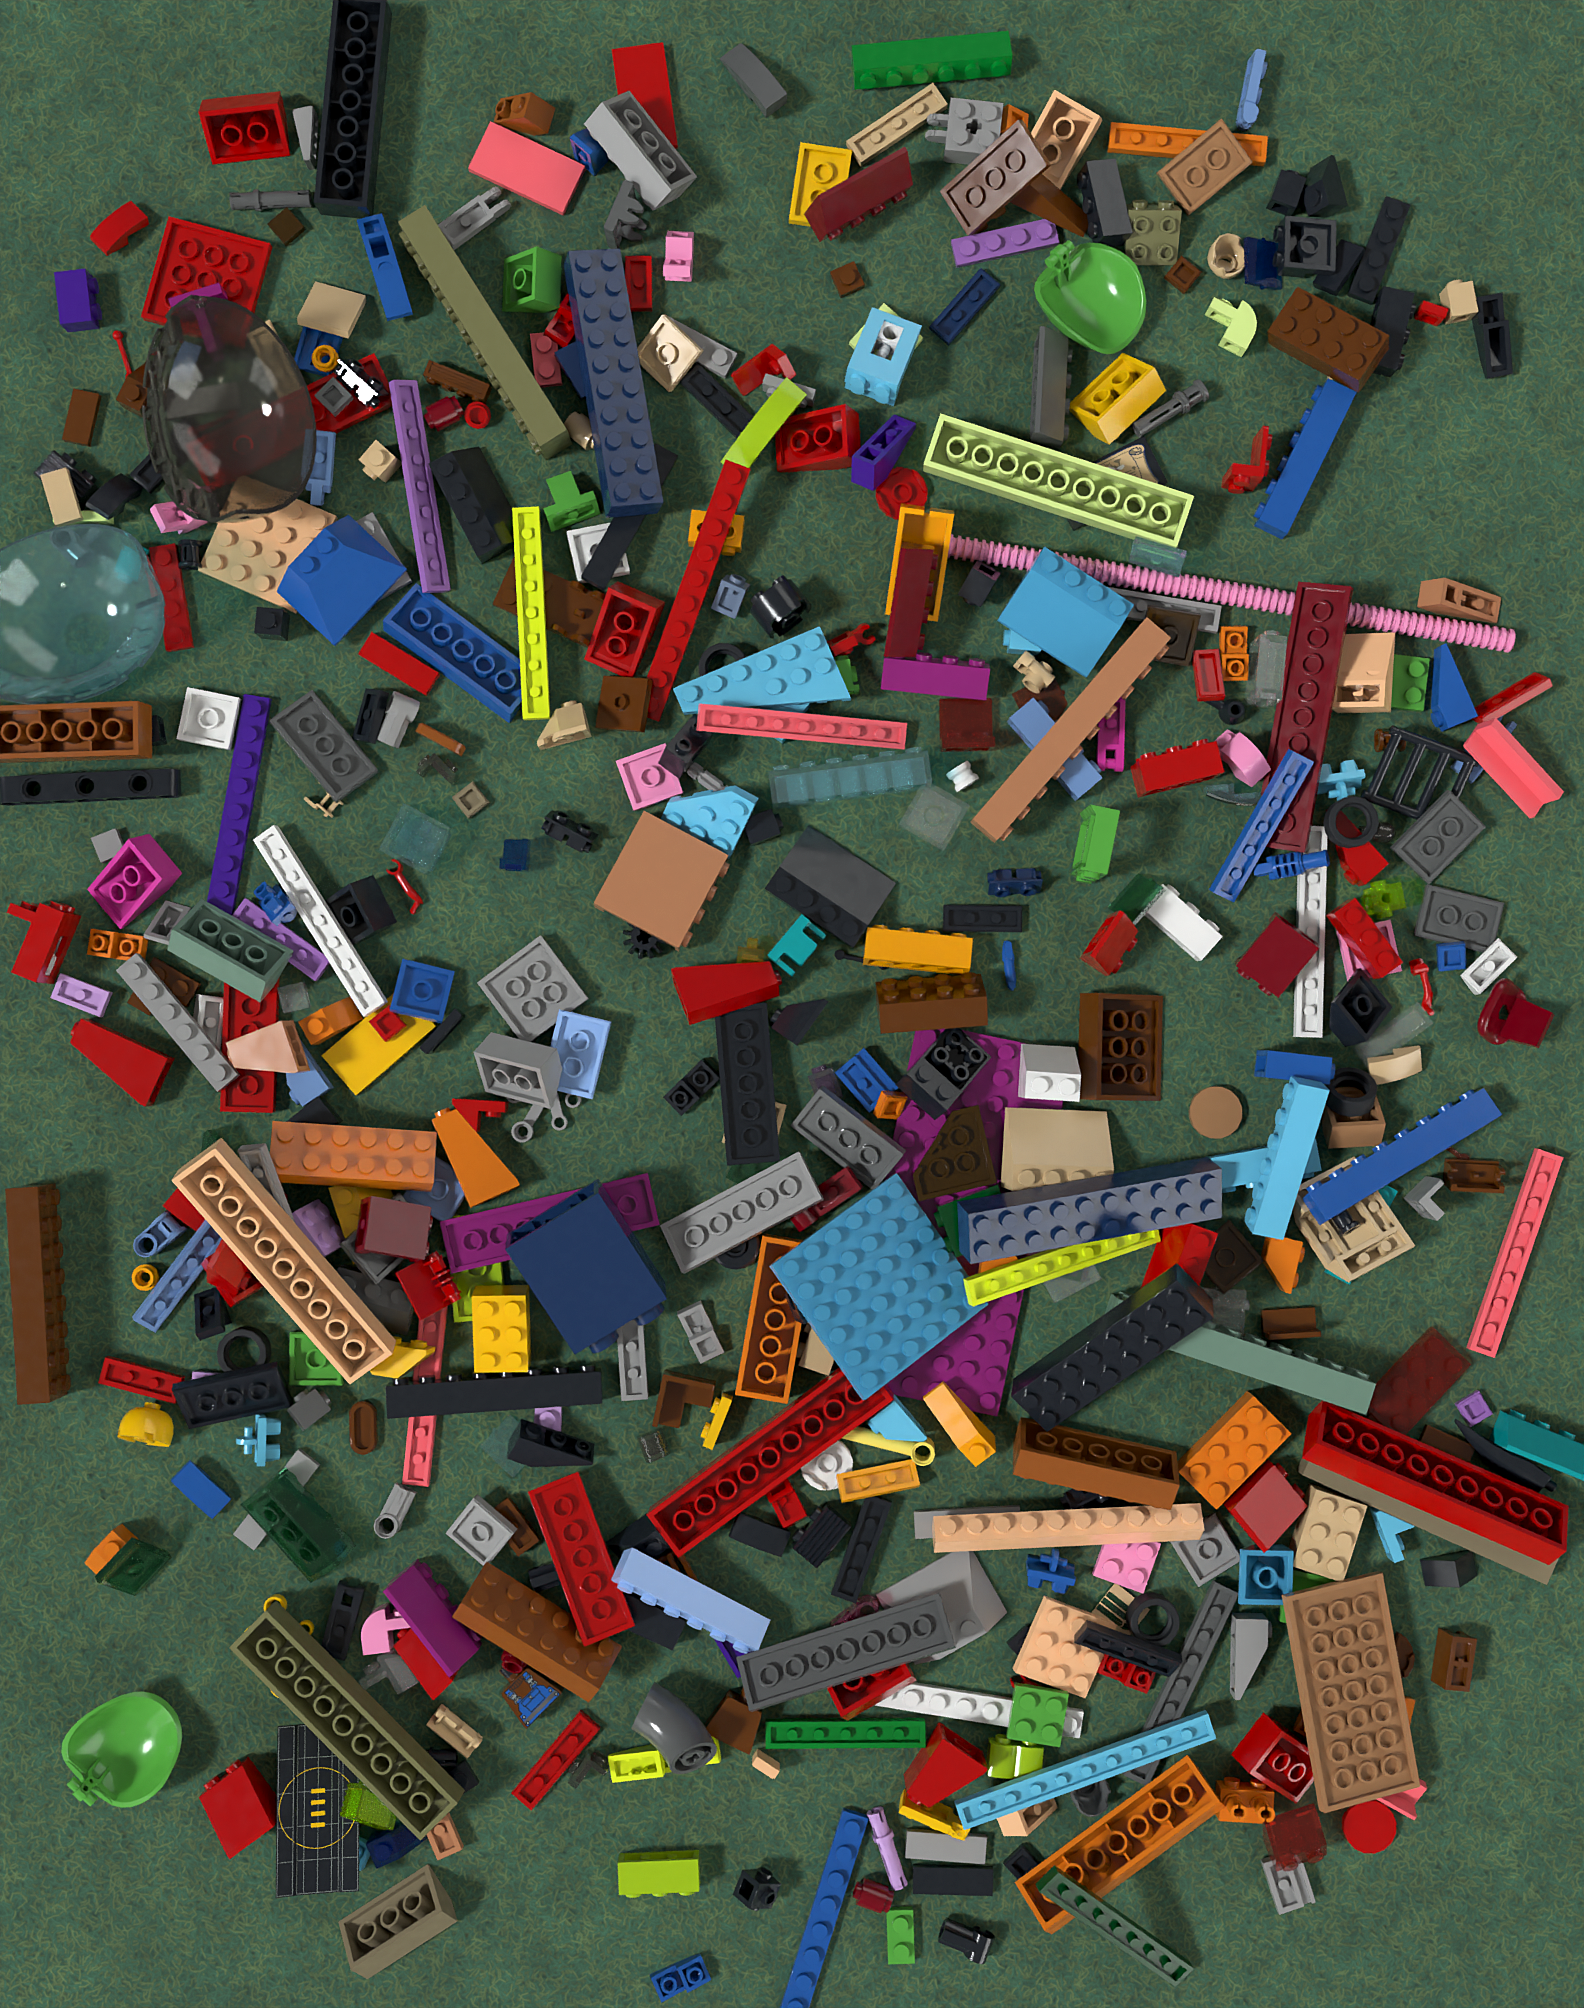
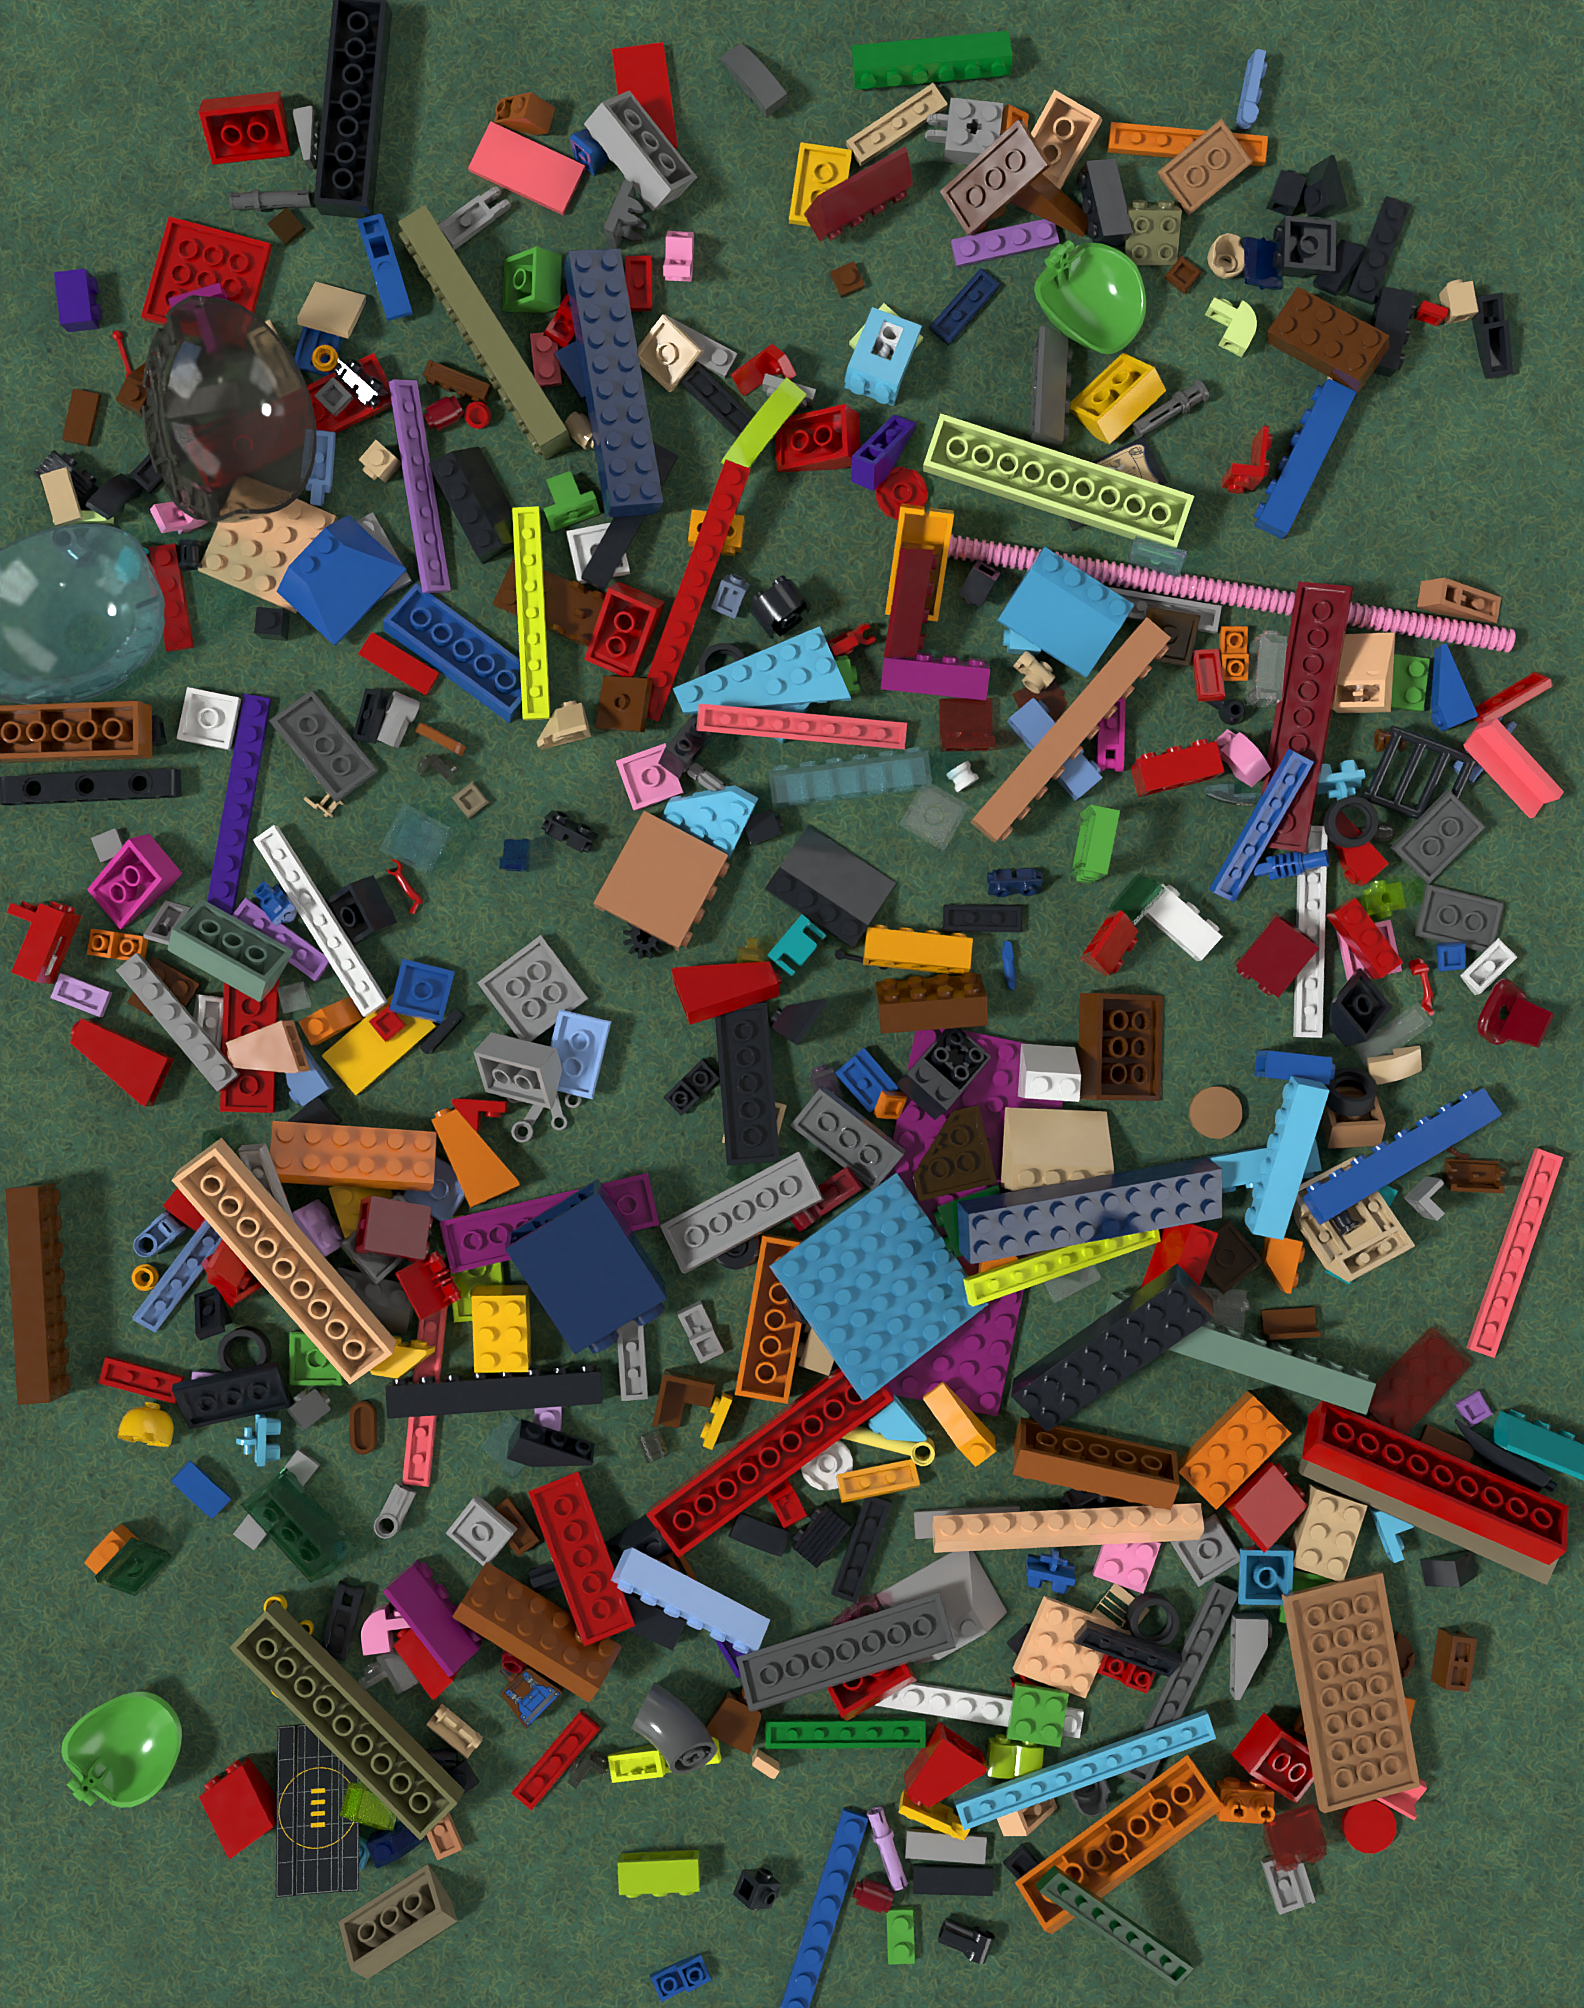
(114, 230): red slope -> none

